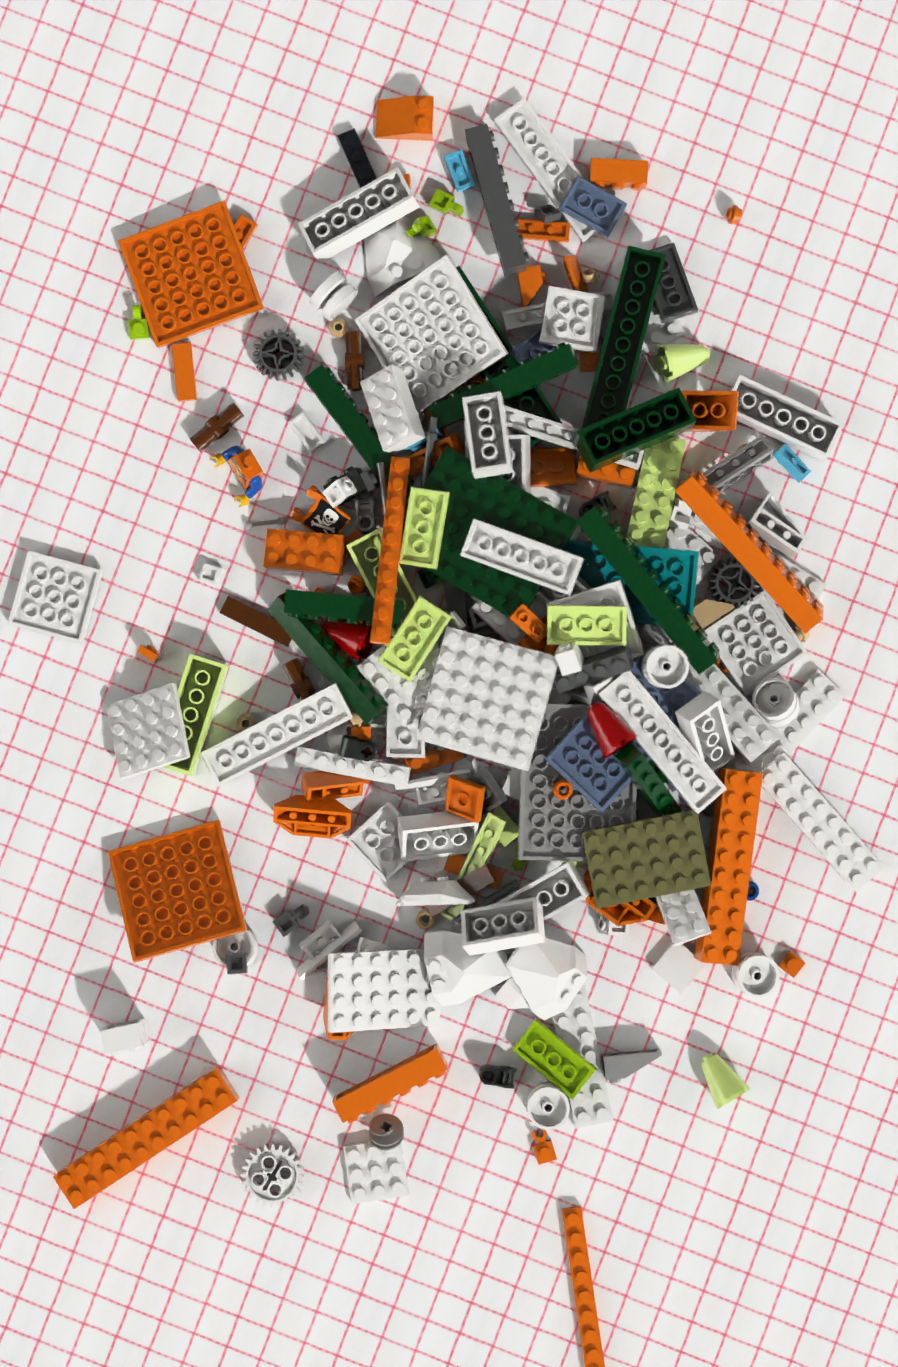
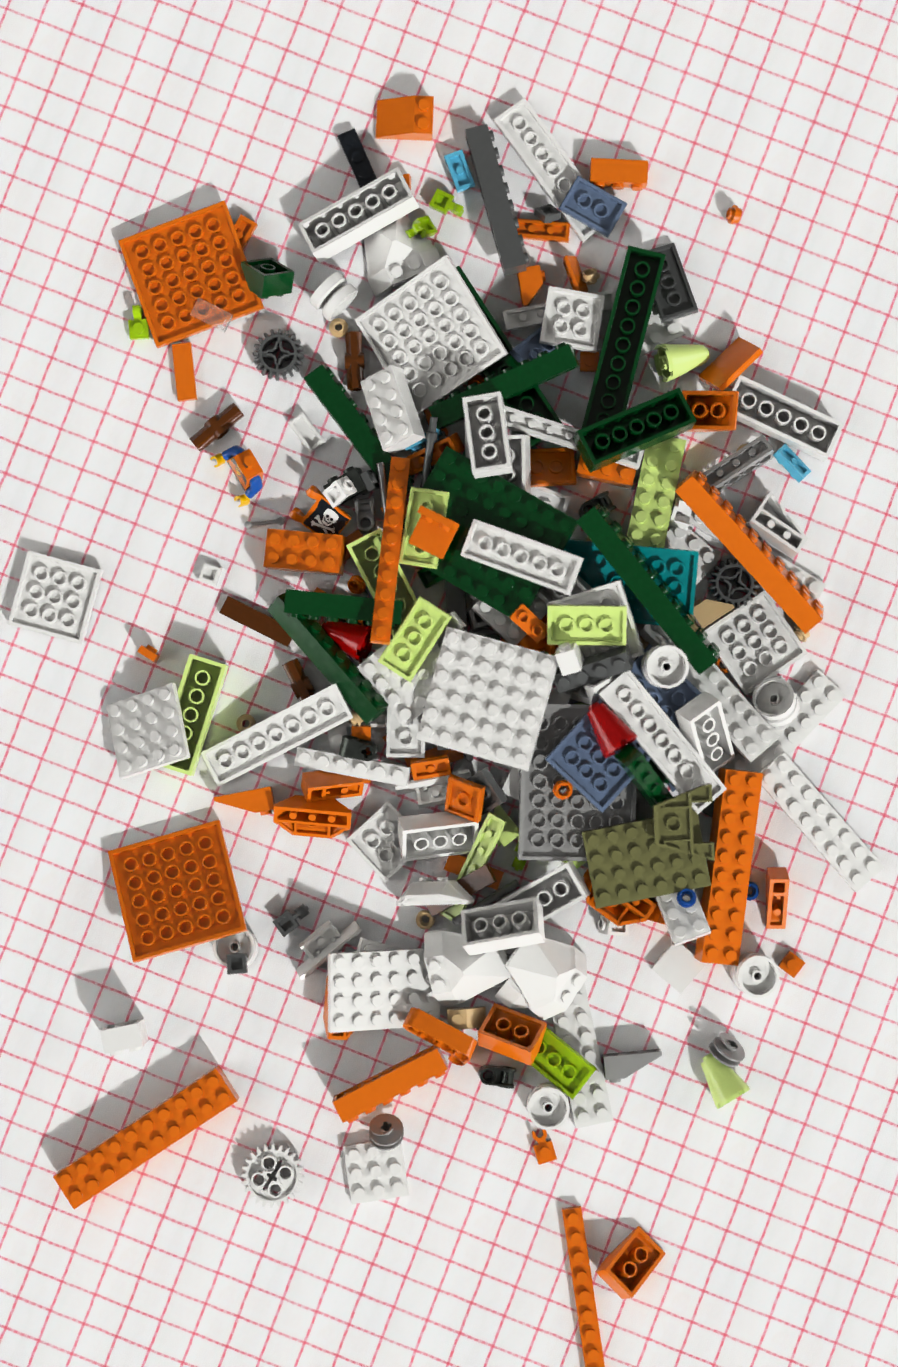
(211, 315): none -> clear tile
(254, 800): none -> orange slope
(268, 277): none -> dark green slope
(430, 767): none -> orange plate
(433, 532): none -> orange bracket
(441, 1035): none -> orange beam
(466, 1017): none -> tan slope
(512, 1034): none -> orange slope
(630, 1263): none -> orange slope
(675, 823): none -> olive wing
(688, 892): none -> blue plate
(727, 1050): none -> light grey piece
(730, 364): none -> orange tile
(776, 897): none -> orange slope

